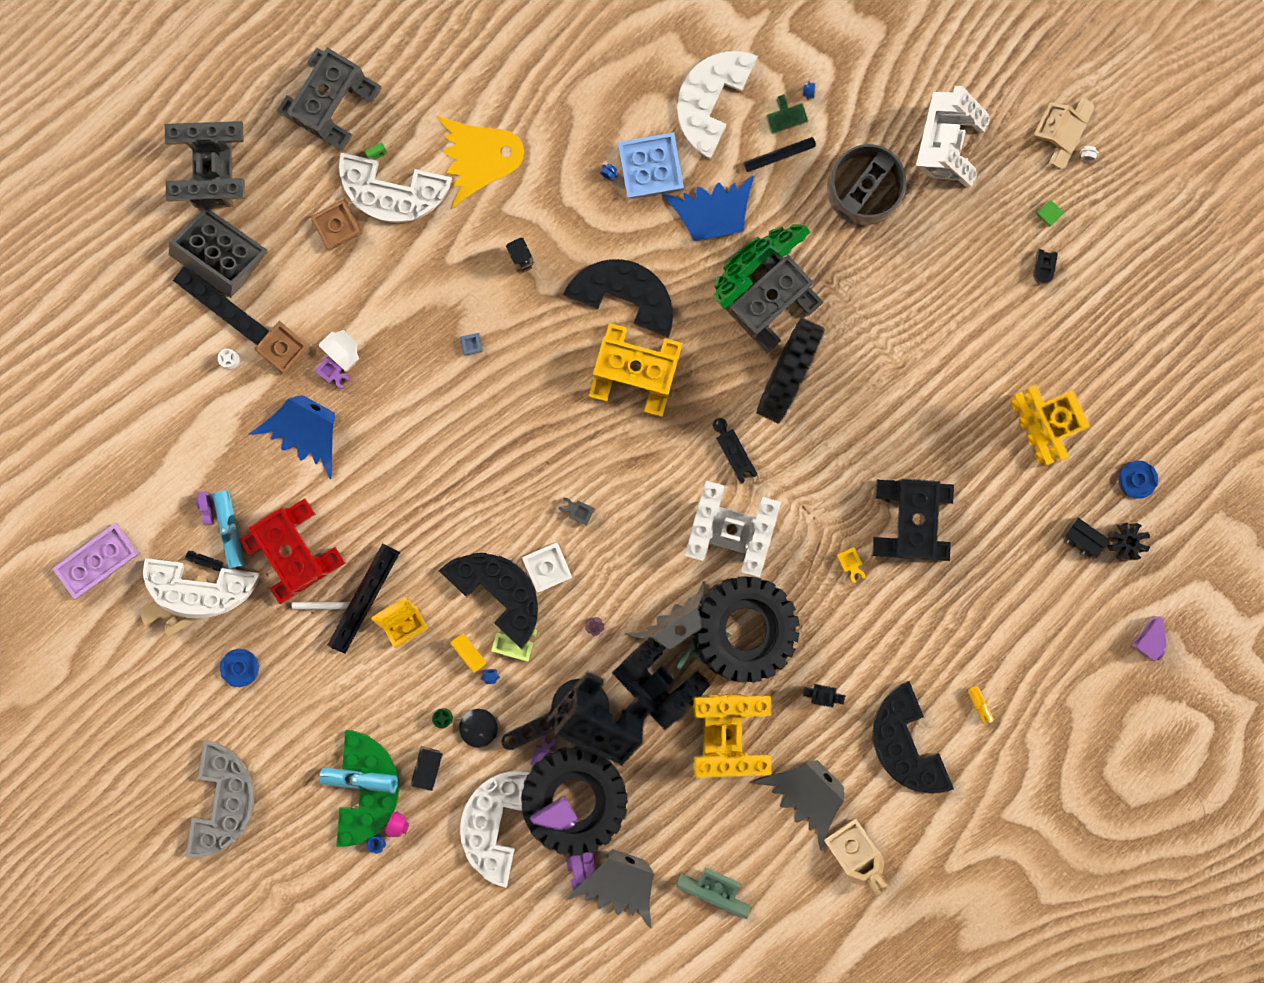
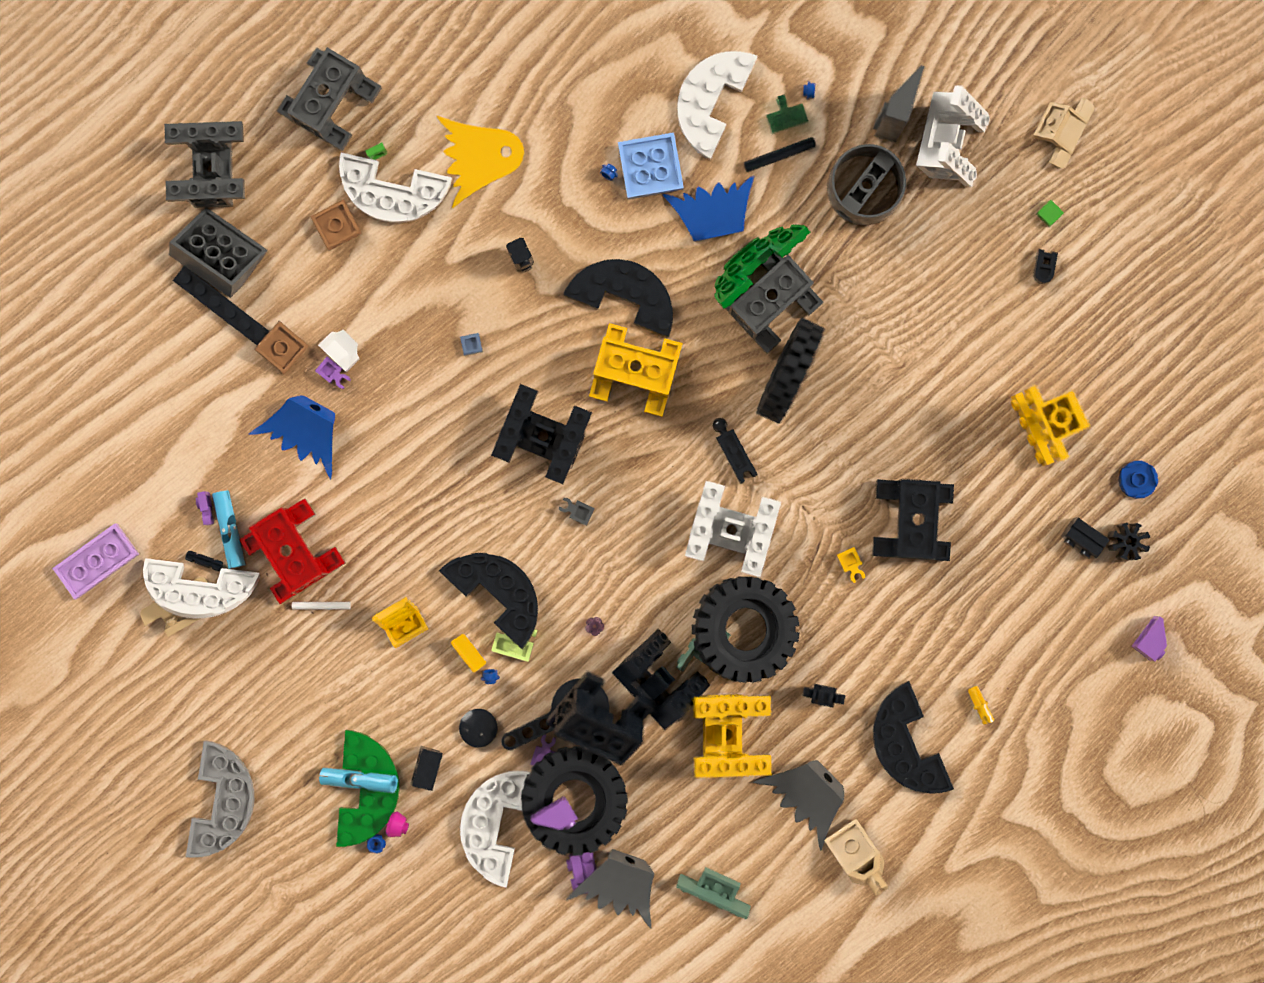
(225, 360): white wheel -> none
(239, 667): blue tile -> none
(363, 598): black plate -> none
(439, 719): dark green wheel -> none
(522, 431): none -> black piece
(547, 567): white plate -> none
(680, 615): dark grey piece -> none
(896, 112): none -> dark grey slope
(1089, 154): white plate -> none

